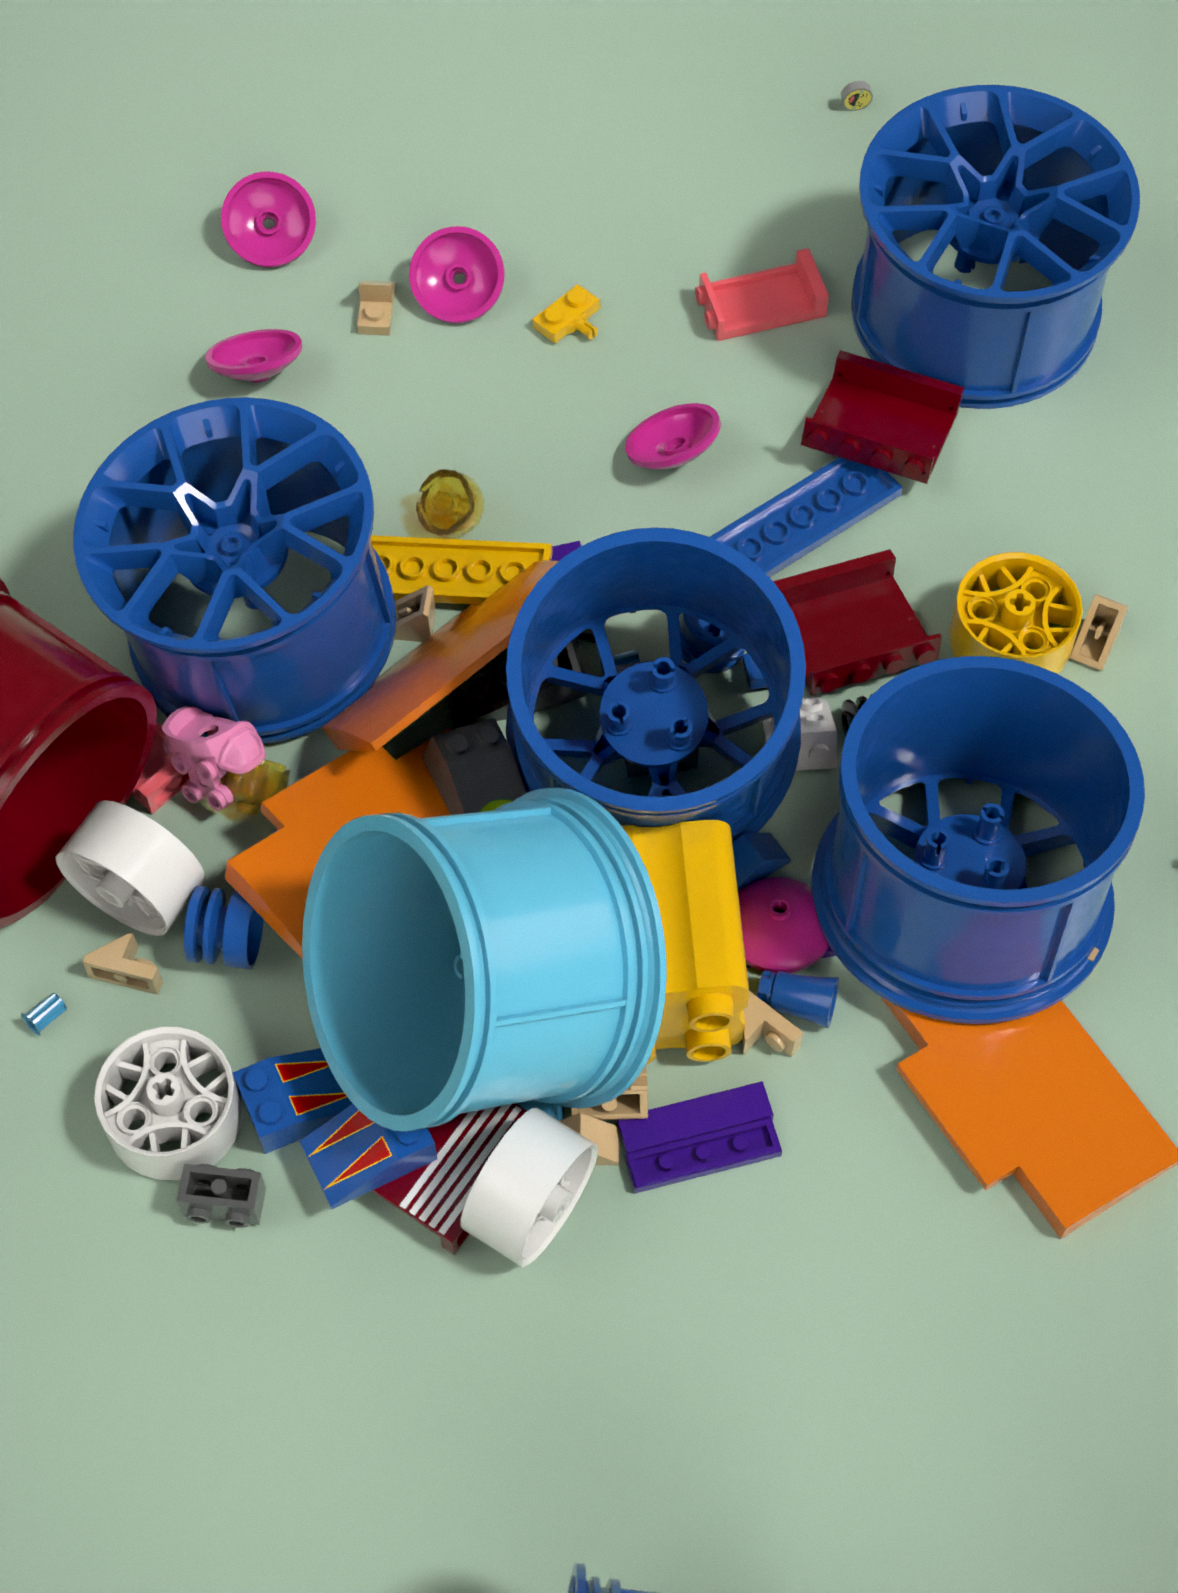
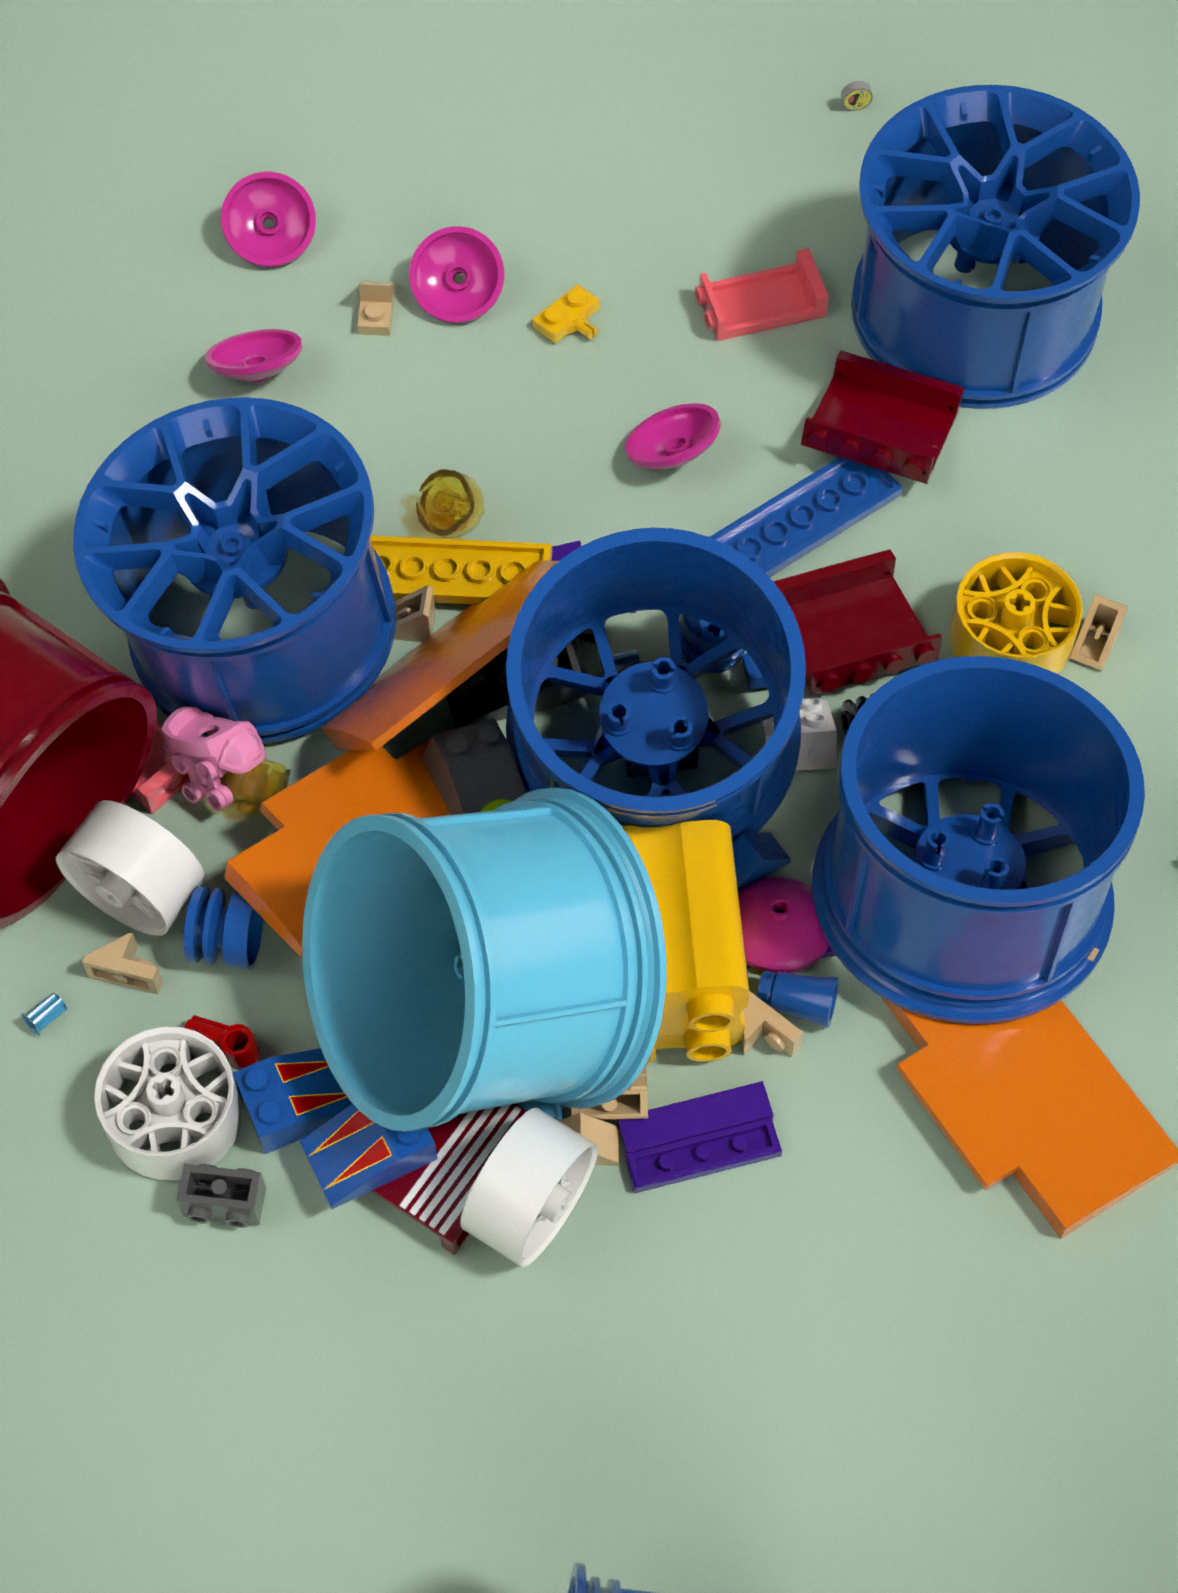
(226, 1038): none -> red piece

